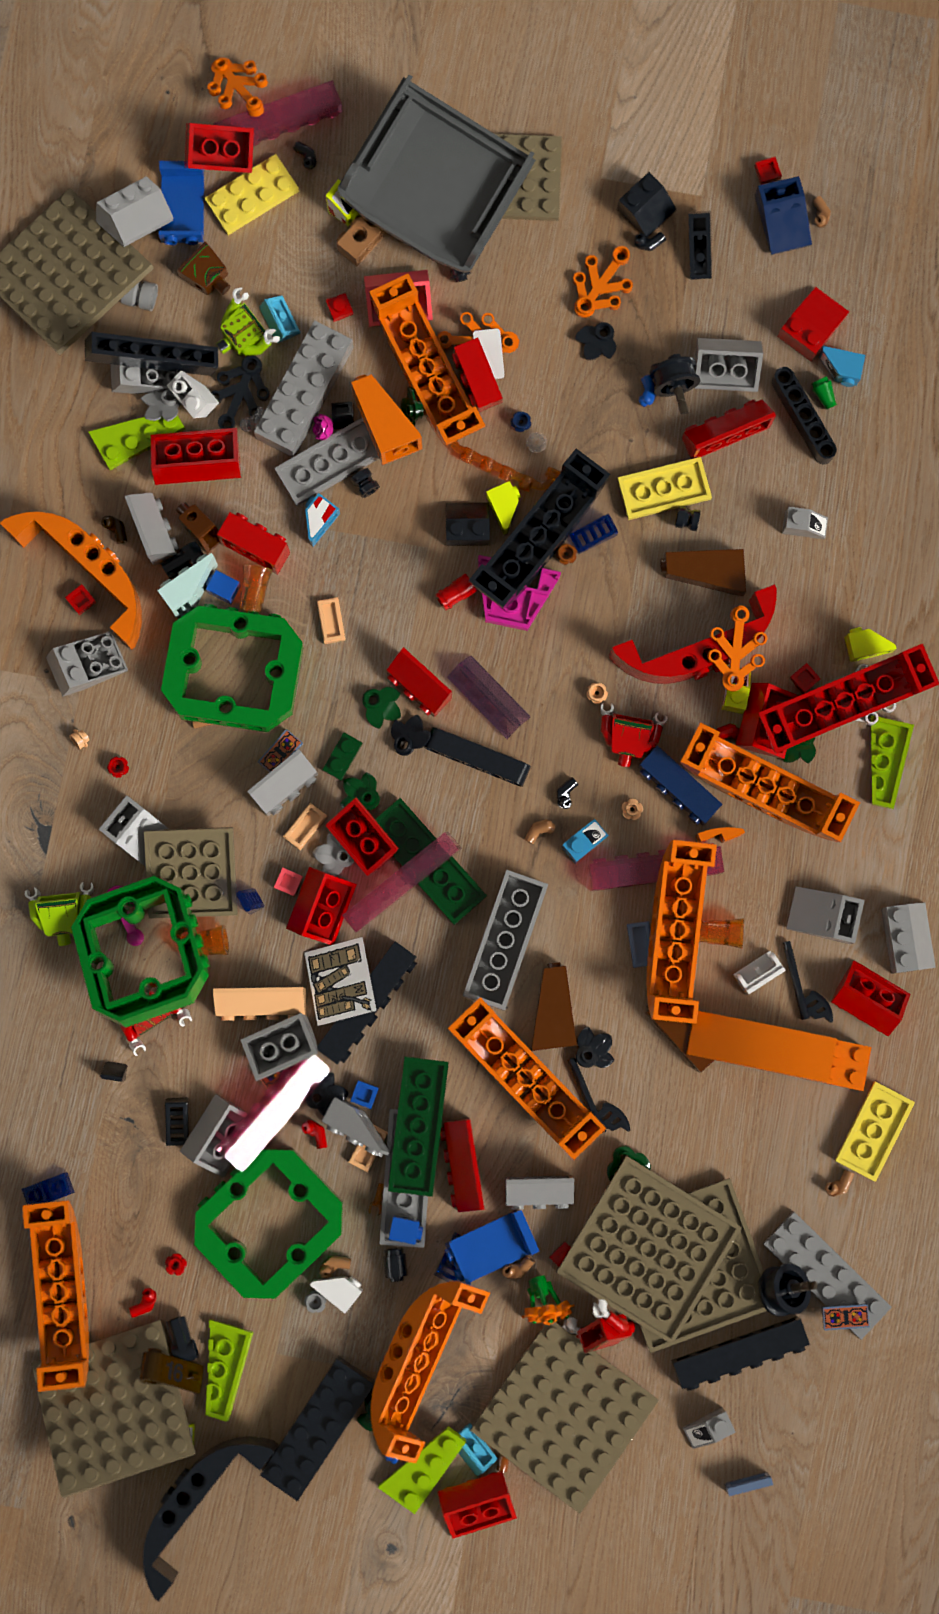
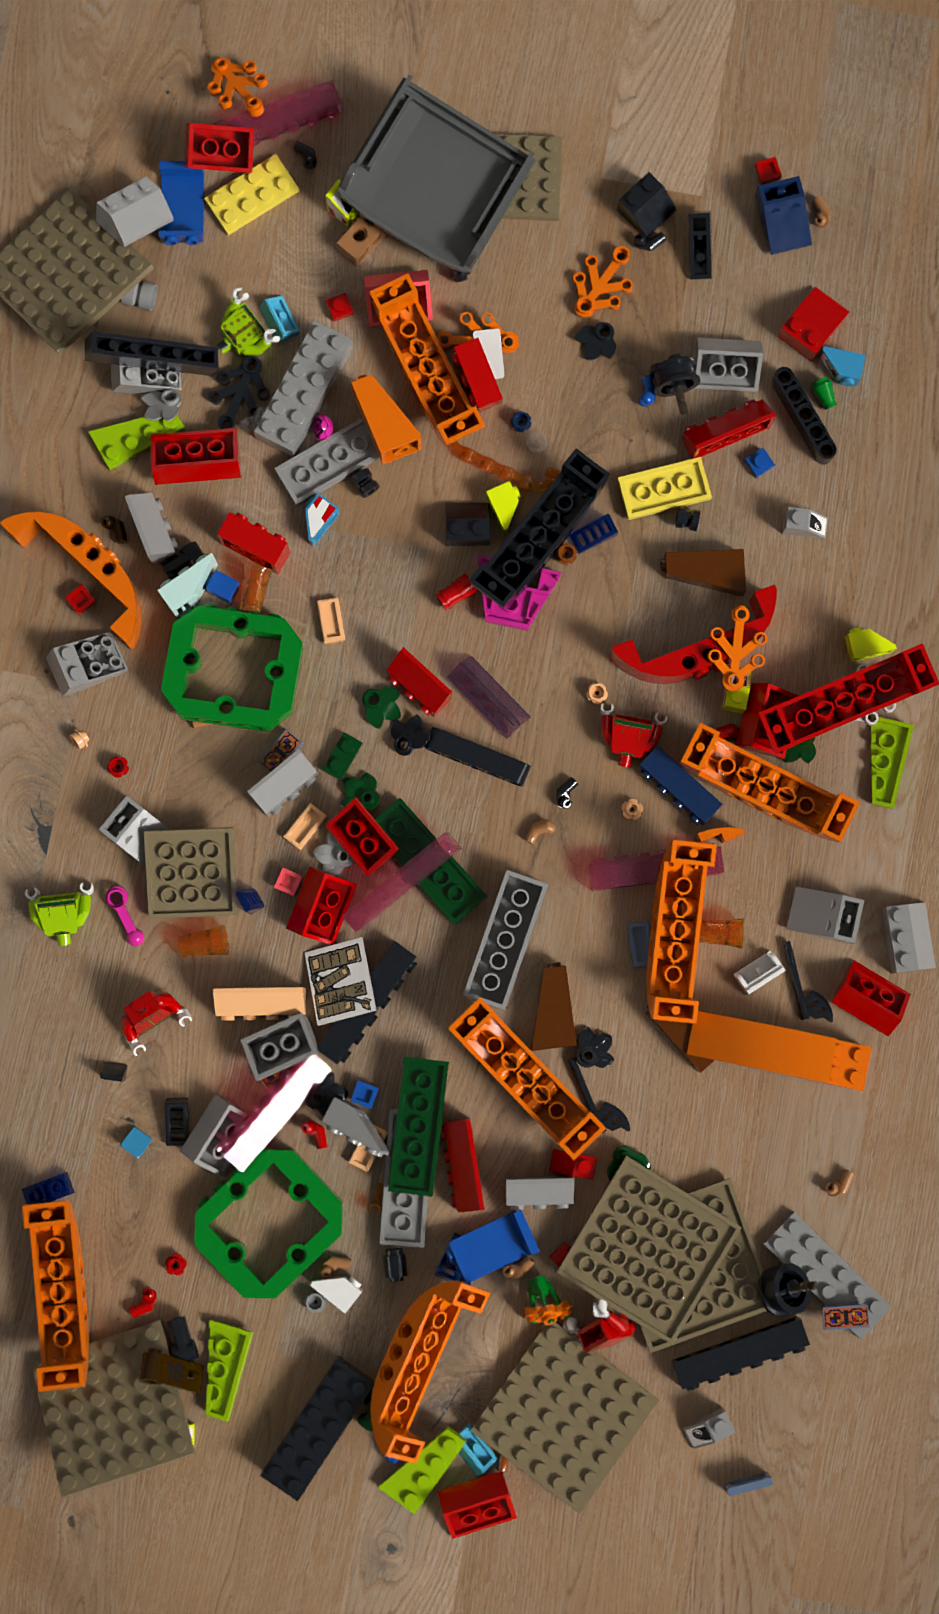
(114, 906): green panel -> none
(136, 1142): none -> dark azure slope
(165, 1526): black slope -> none
(192, 395): white slope -> none
(198, 526): reddish brown torso -> none
(205, 271): reddish brown torso -> none
(342, 414): black slope -> none
(405, 1230): blue brick -> none
(411, 407): dark green plate -> none
(581, 1167): none -> red slope
(584, 841): dark azure slope -> none
(759, 463): none -> blue plate
(805, 678): red plate -> none
(874, 1131): light yellow plate -> none

